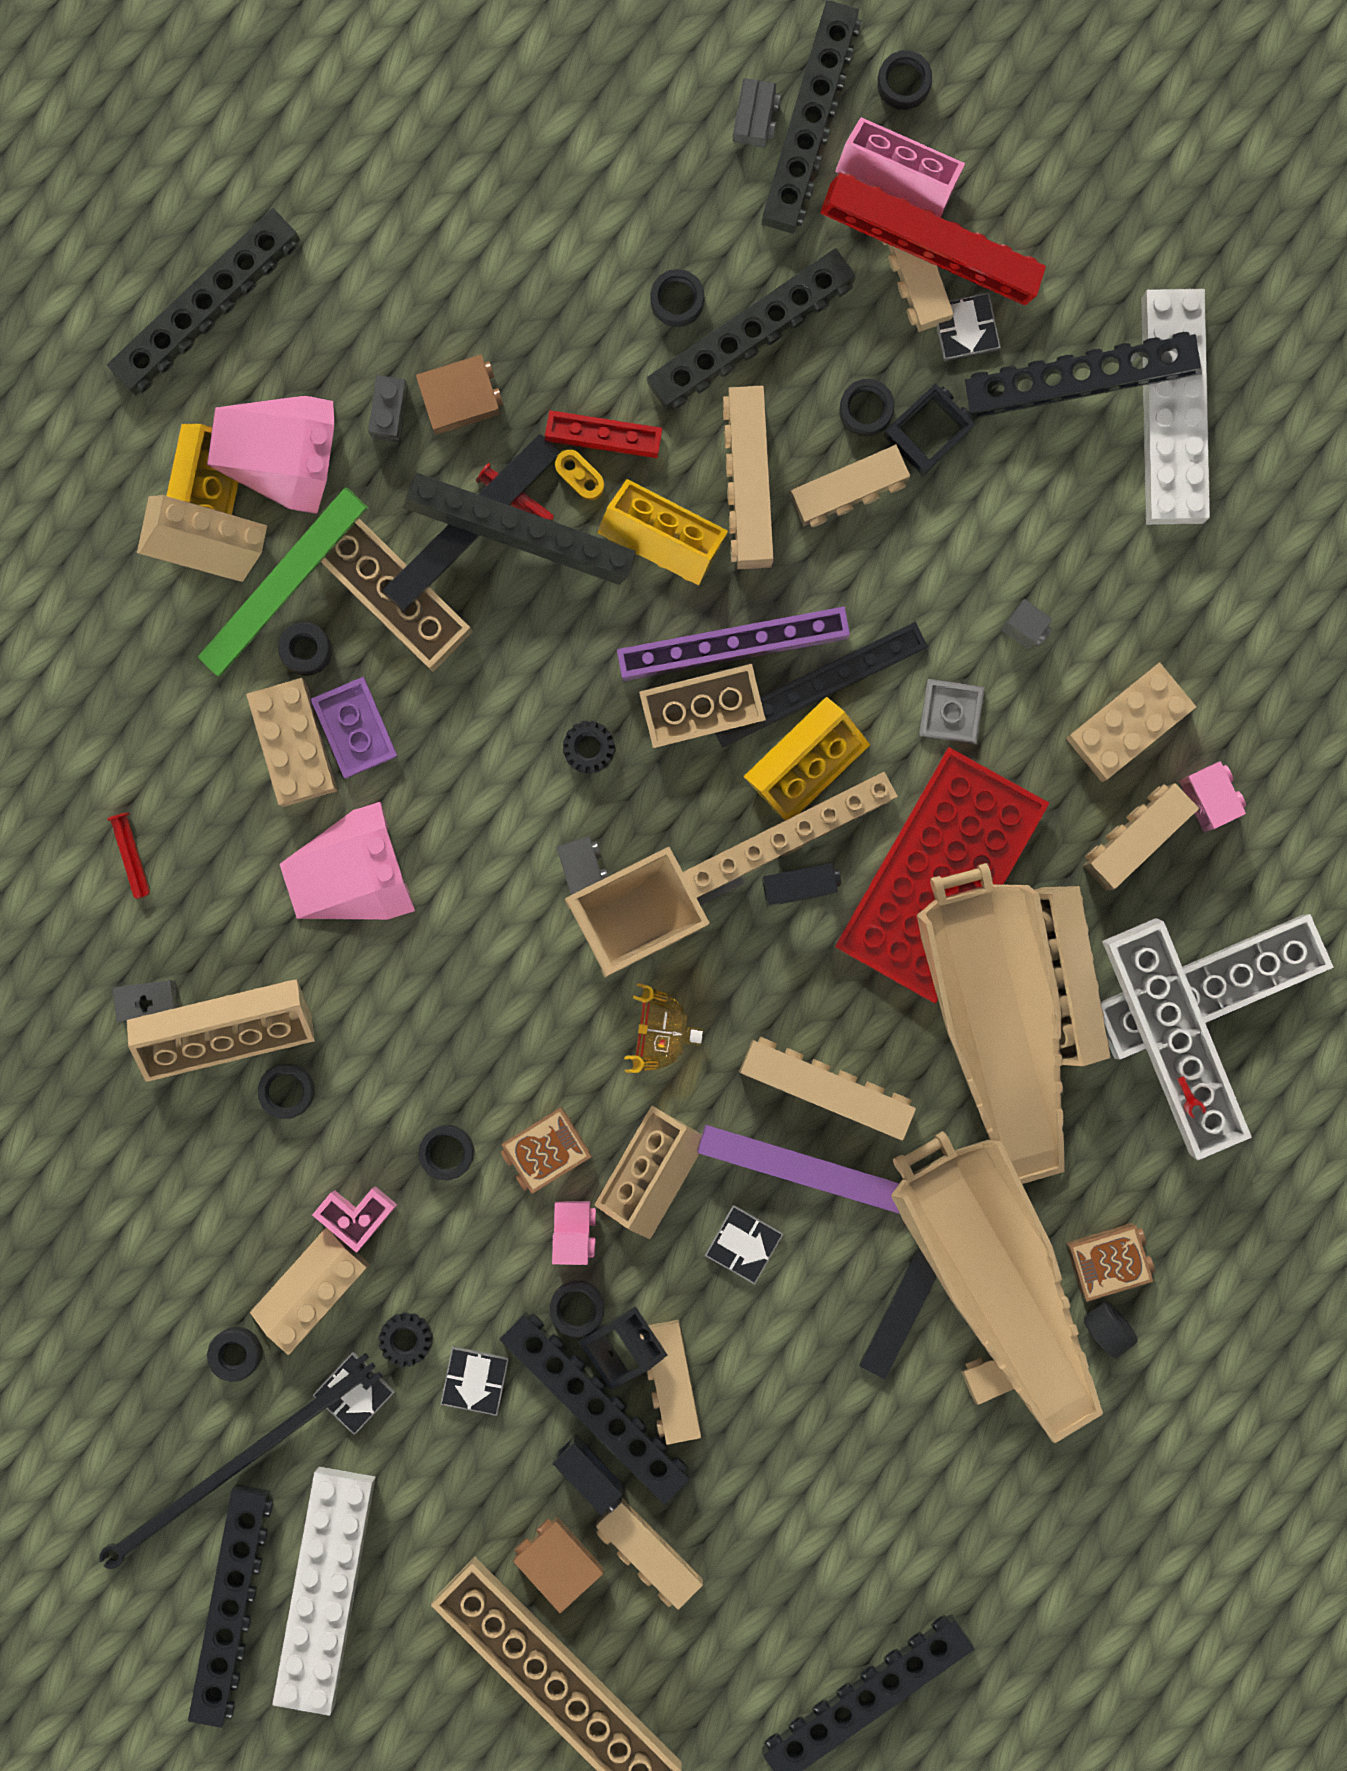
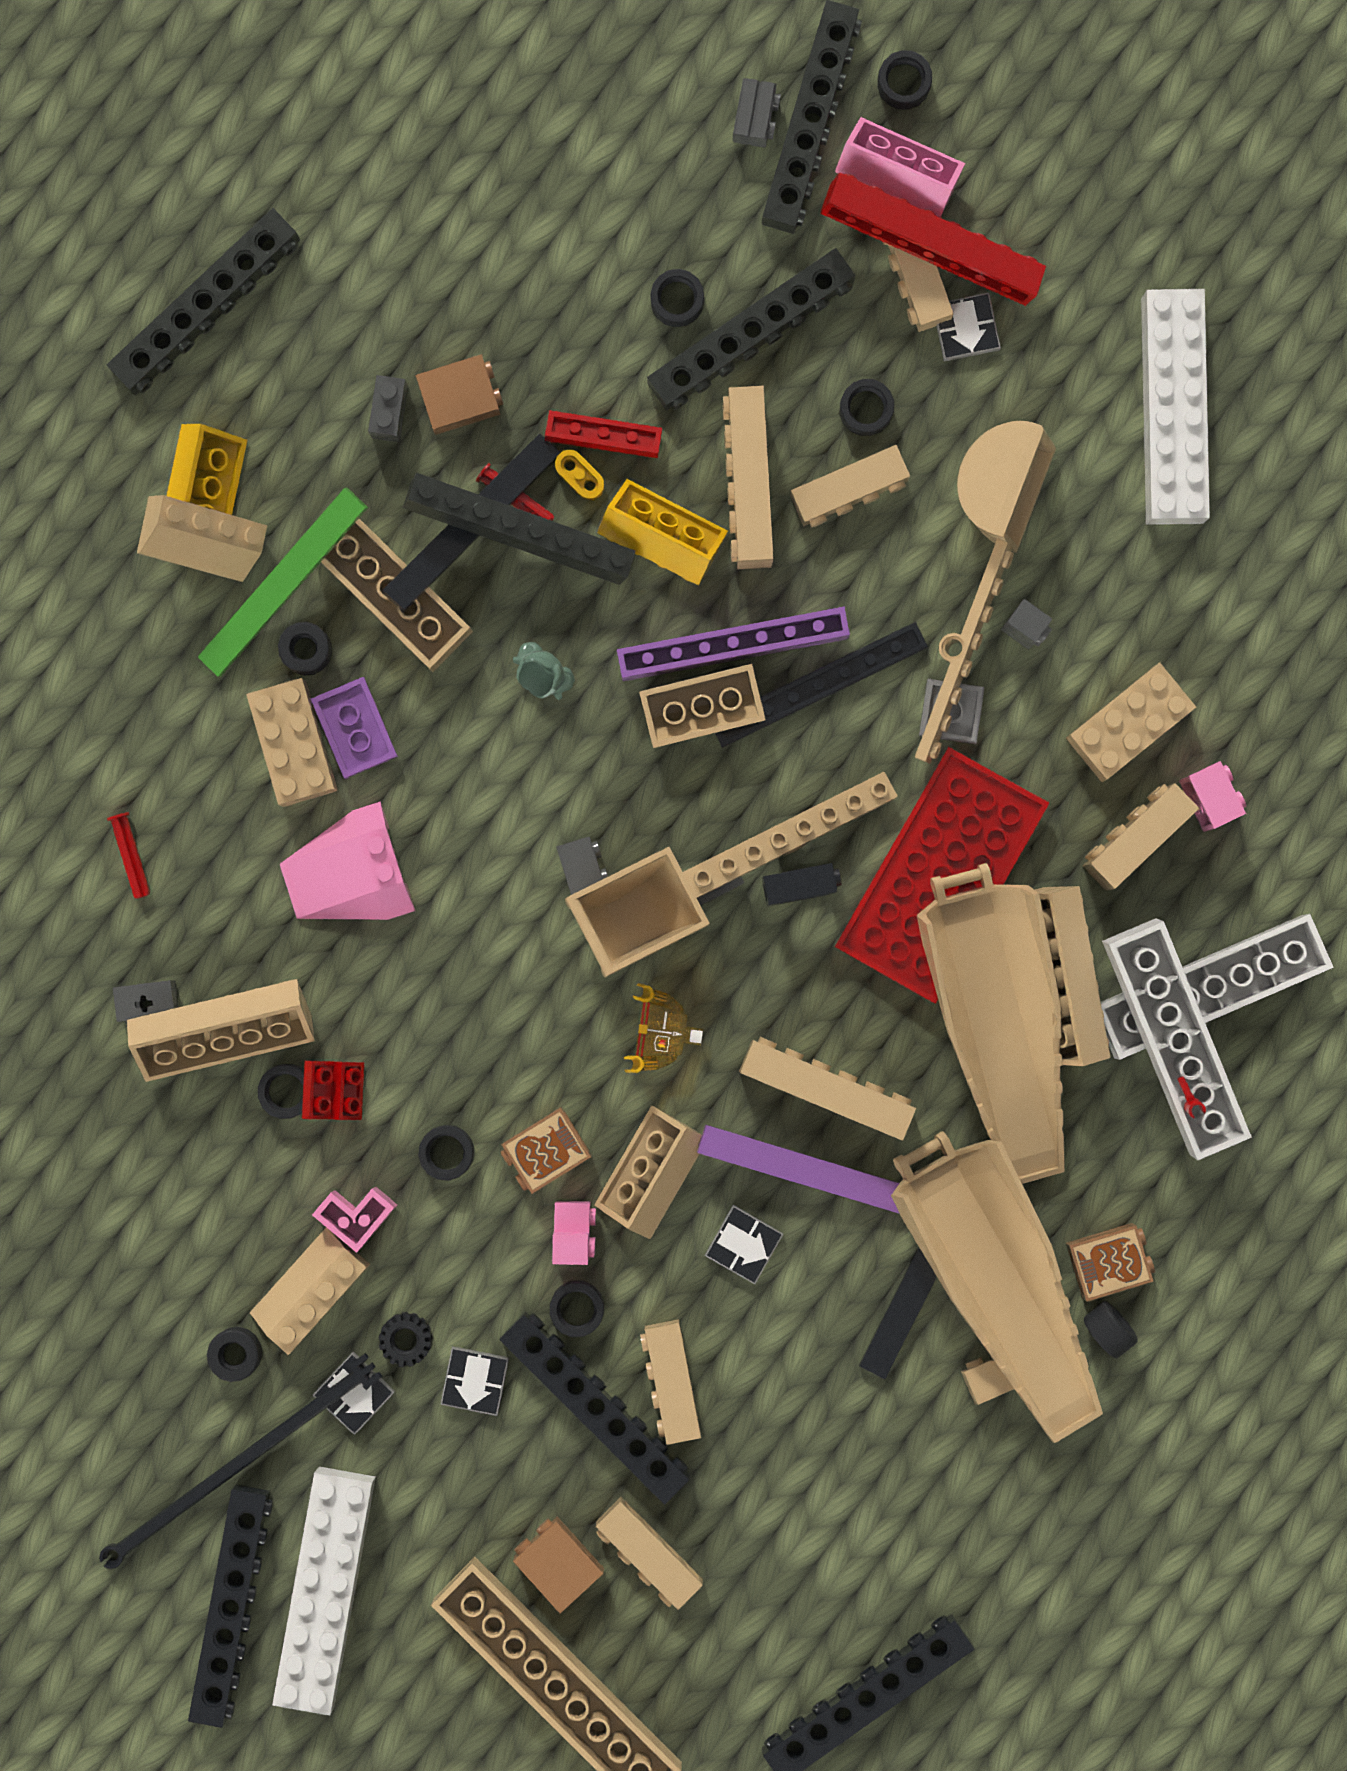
(276, 448): bright pink wedge -> none
(333, 1090): none -> red slope
(542, 672): none -> sand green hair
(582, 730): black tyre -> none
(589, 1475): black window -> none
(628, 1327): black window -> none
(807, 759): yellow slope -> none
(908, 449): black window -> none
(998, 493): none -> tan plate
(1098, 382): black brick -> none

